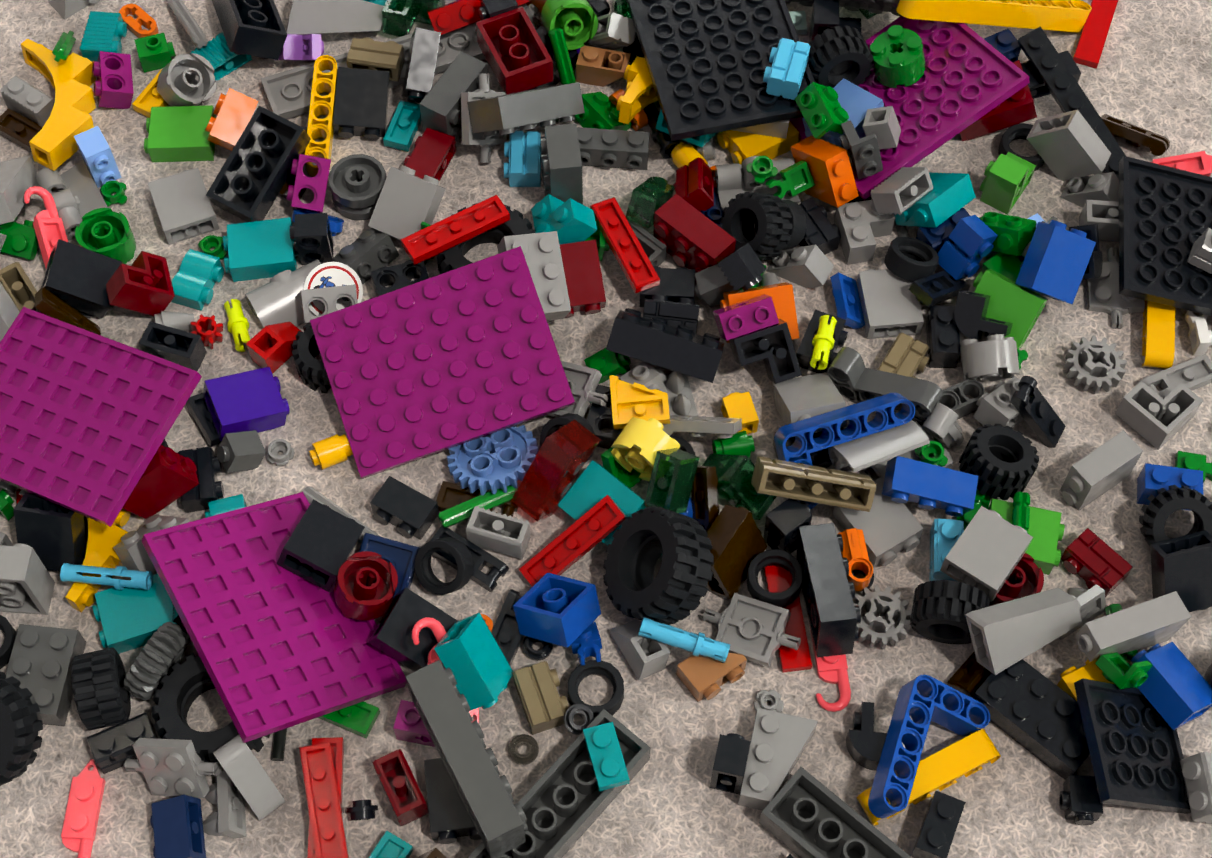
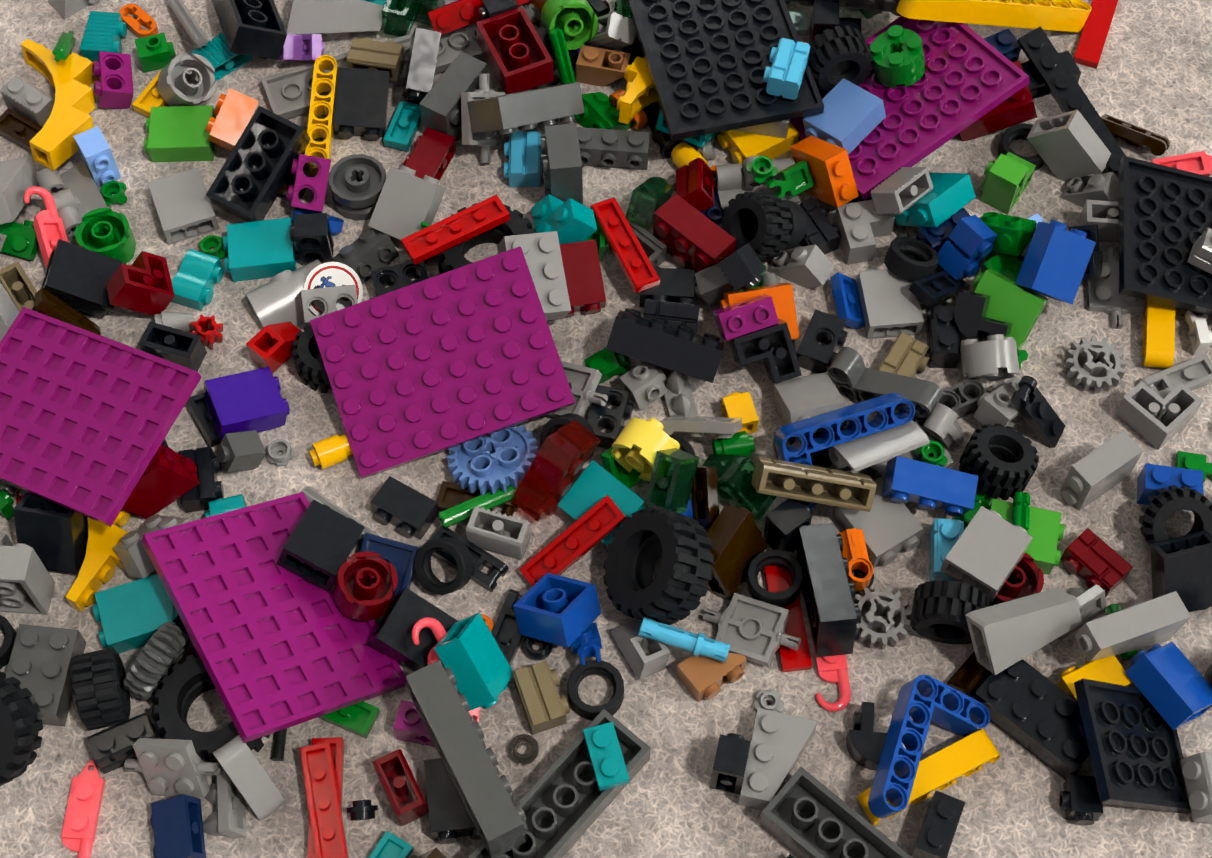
(139, 579): medium azure pin -> none
(237, 324): neon yellow pin -> none
(582, 710): black plate -> none
(637, 401): yellow wing -> none
(821, 109): green bracket -> none
(823, 342): neon yellow pin -> none
(862, 152): dark grey bracket -> none
(884, 125): light grey brick -> none
(1121, 673): green bracket -> none

